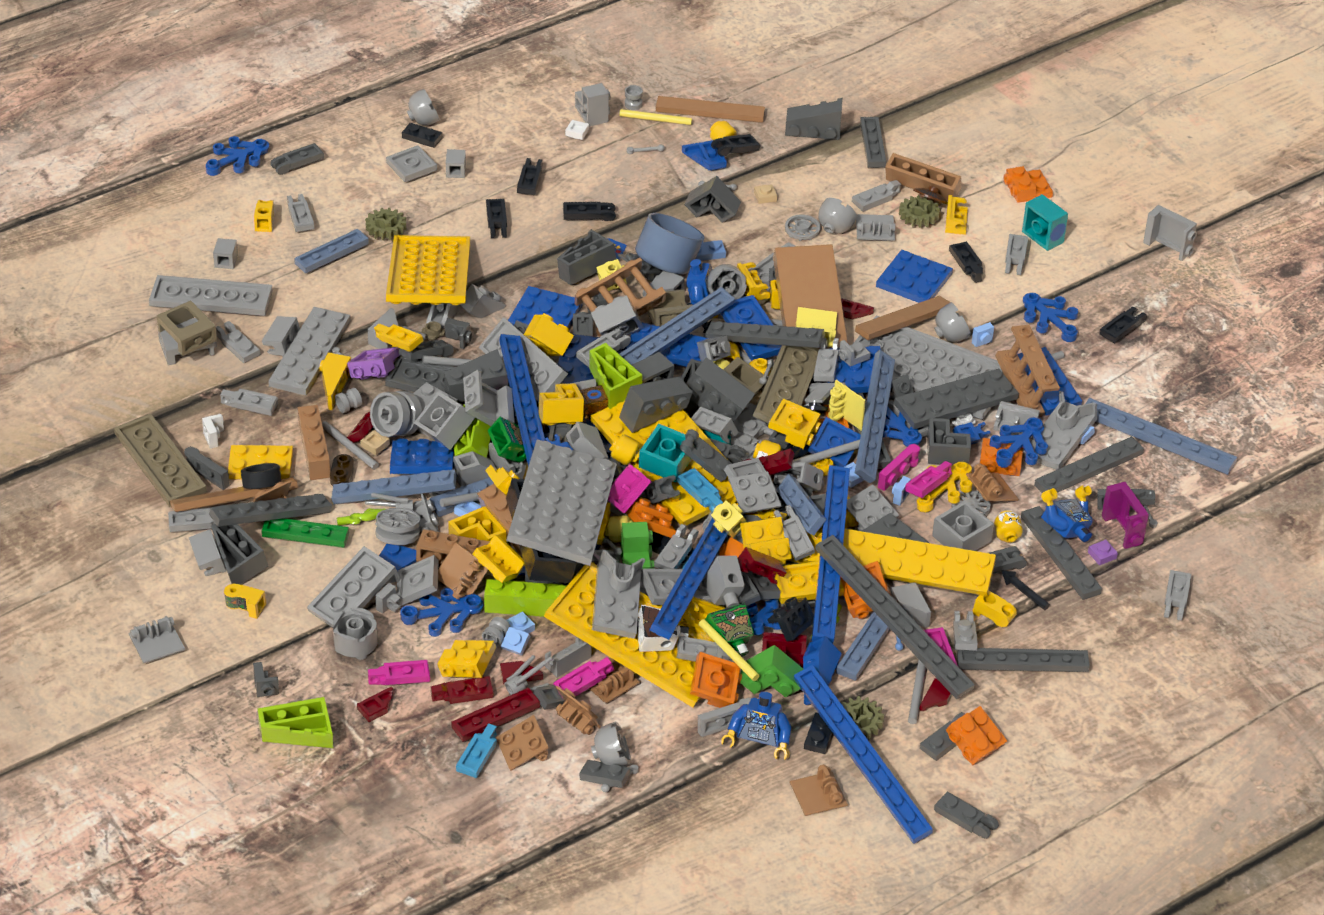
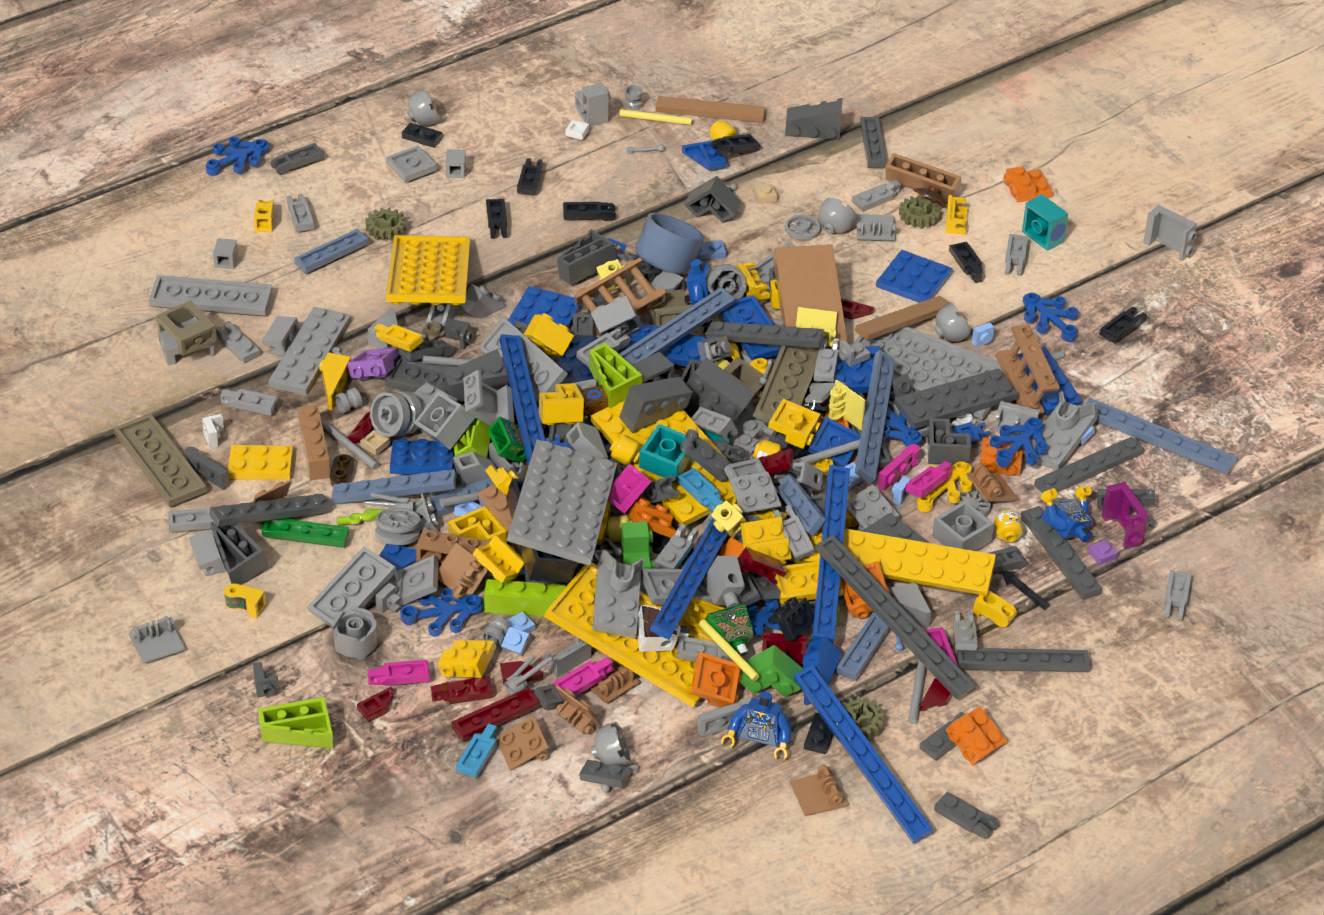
(220, 497): medium nougat tile -> none
(261, 476): black tyre -> none

